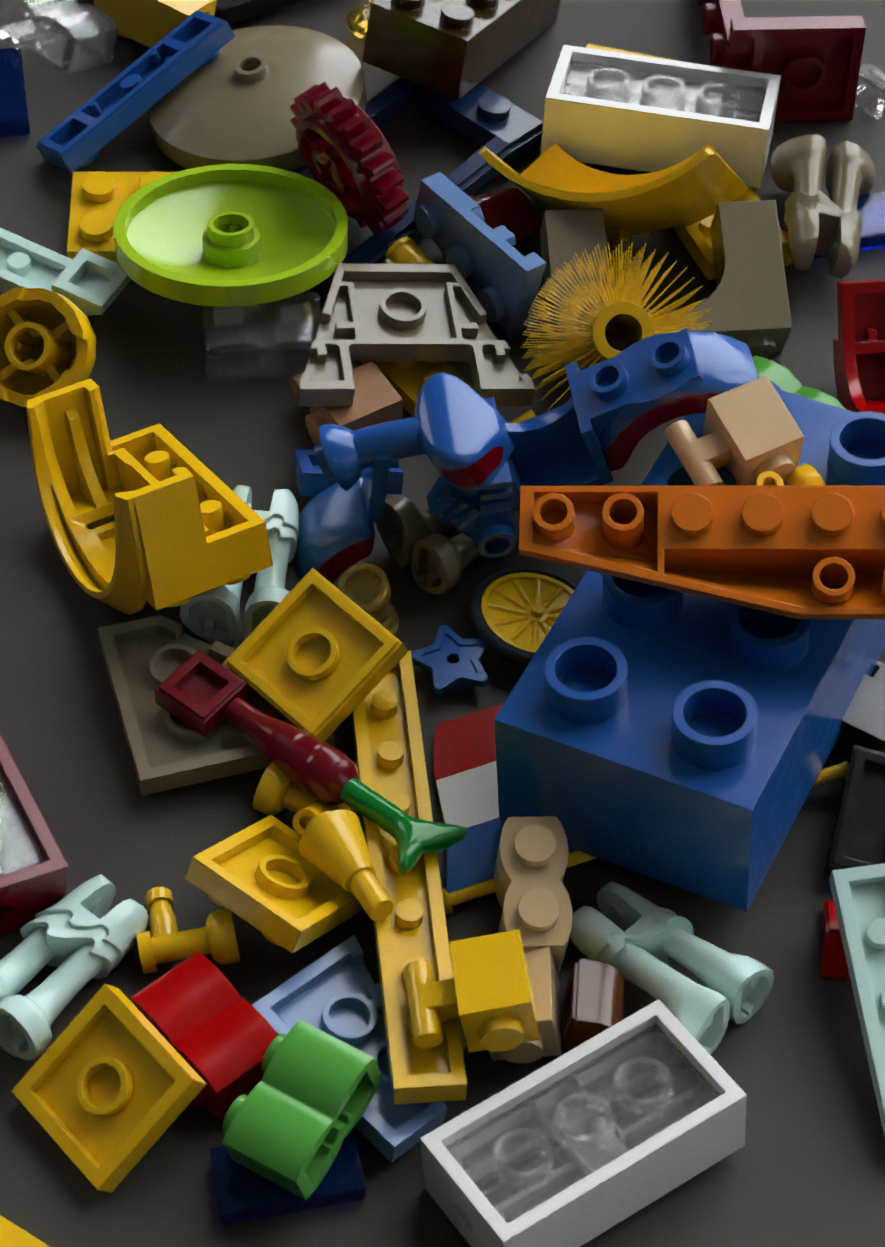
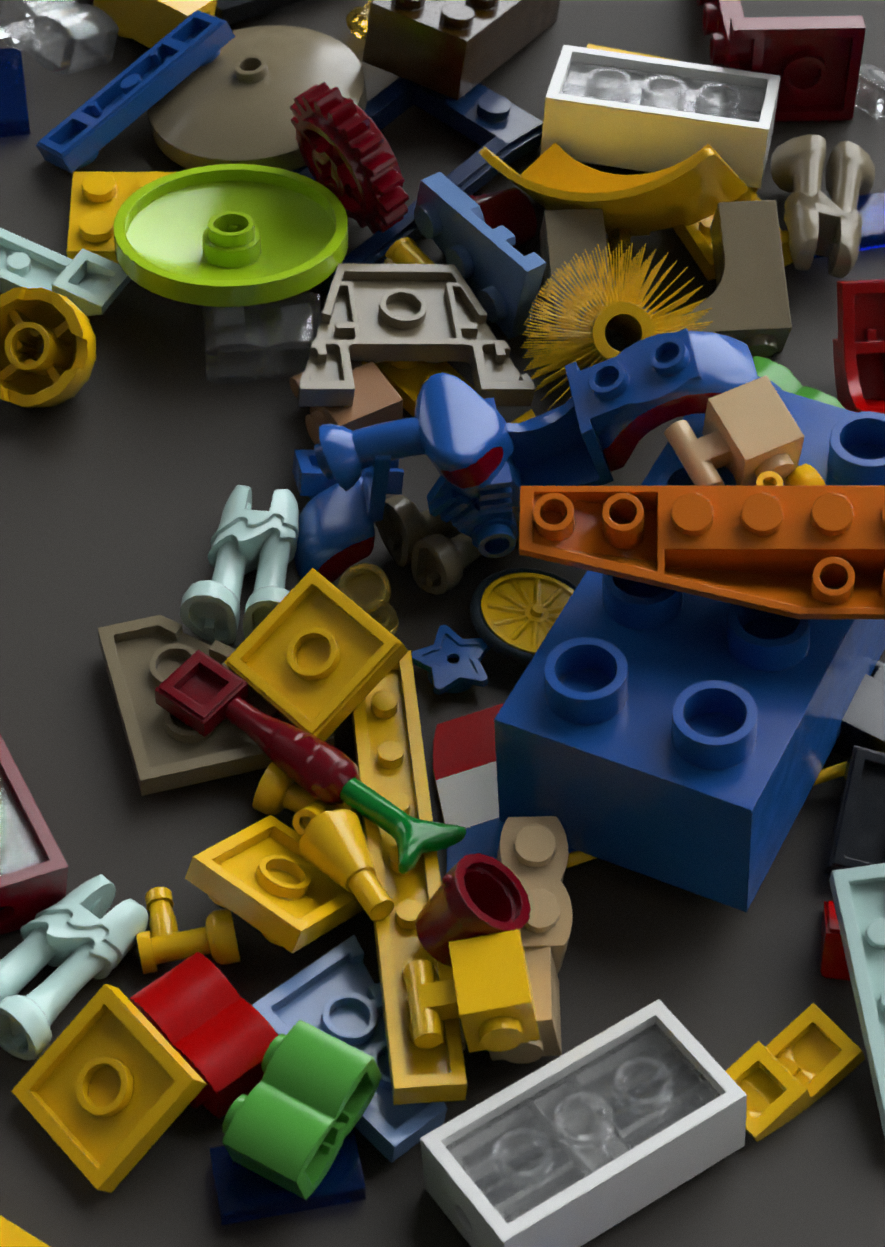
(154, 507): yellow piece -> none
(474, 900): none -> dark red piece
(590, 1002): brick -> none
(641, 937): light aqua piece -> none
(793, 1070): none -> yellow slope

